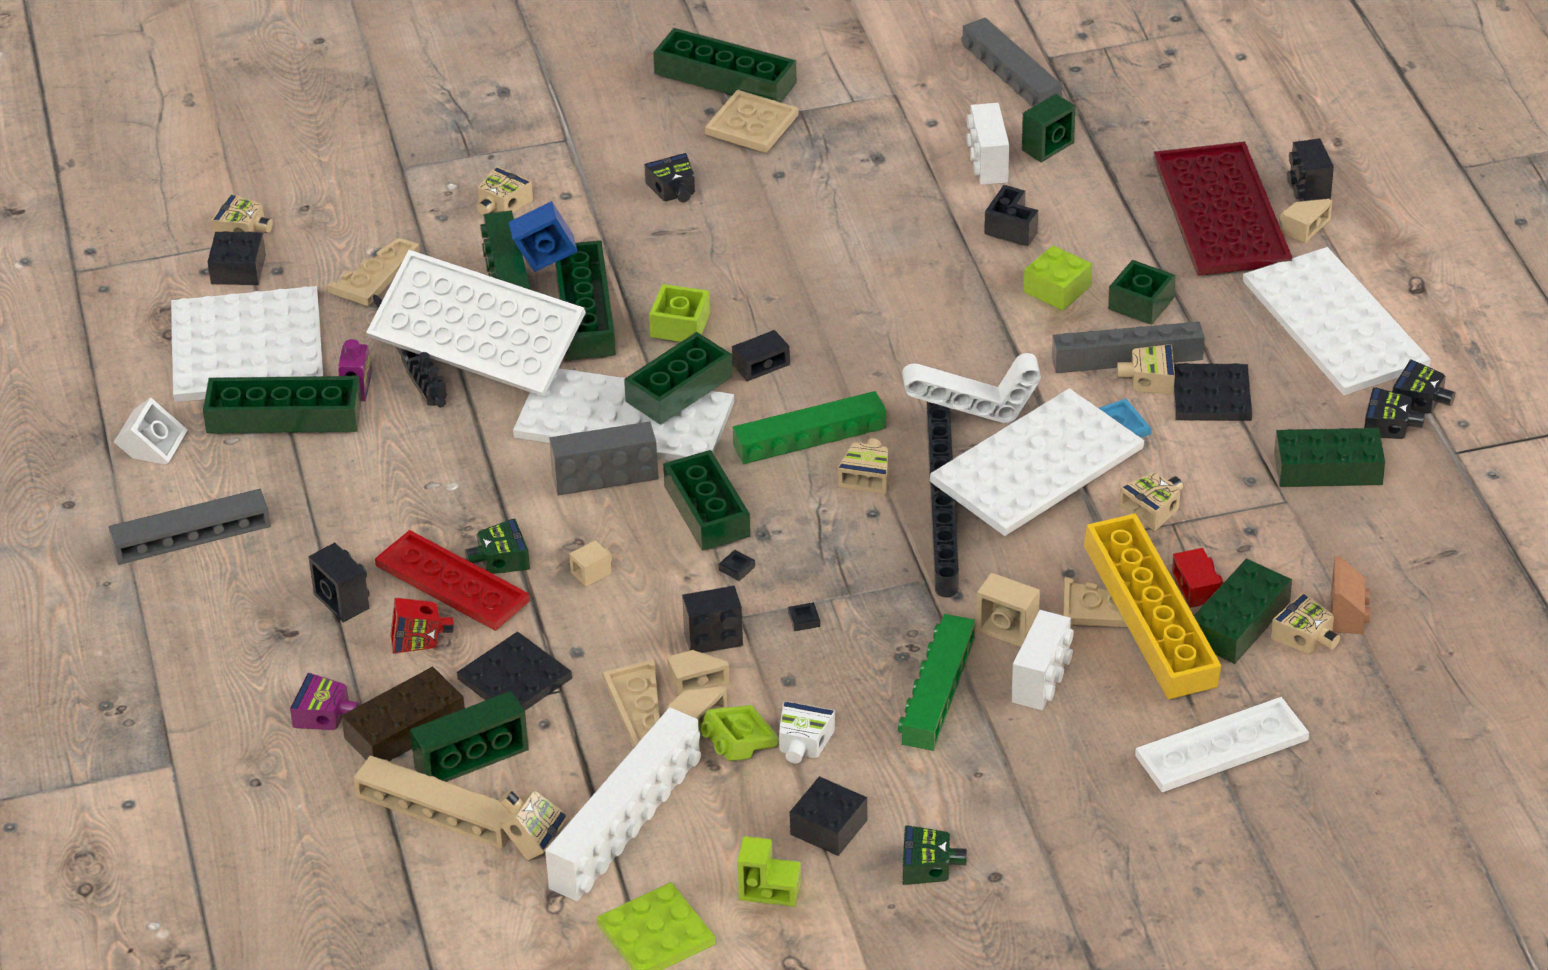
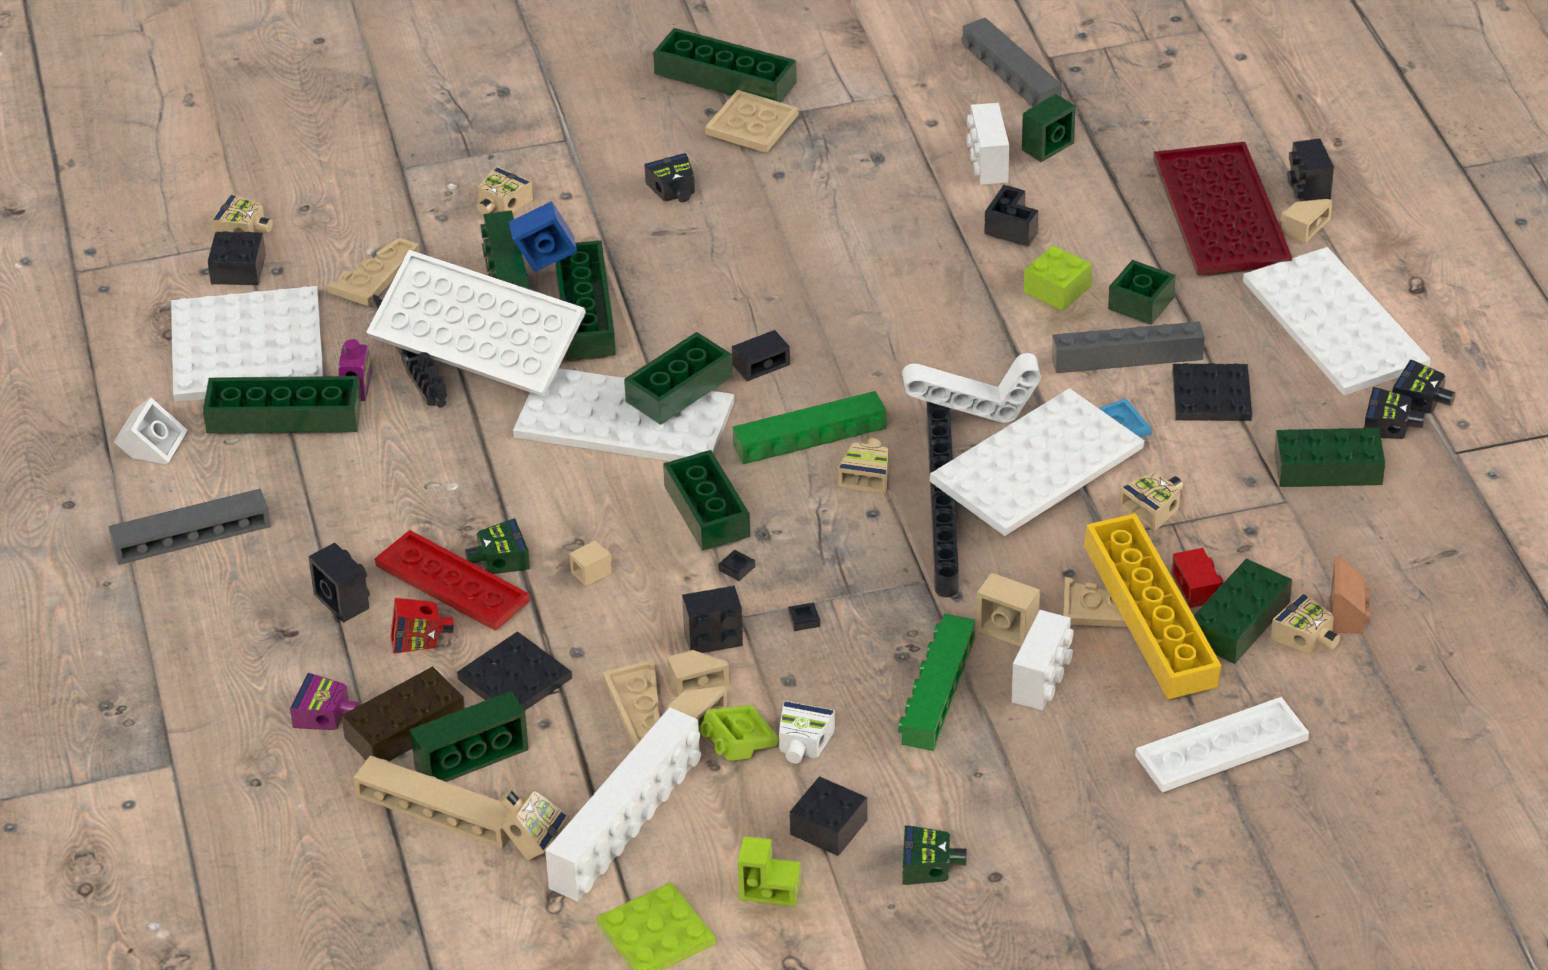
(604, 458): dark grey brick -> none
(679, 312): lime brick -> none
(1150, 369): tan torso -> none

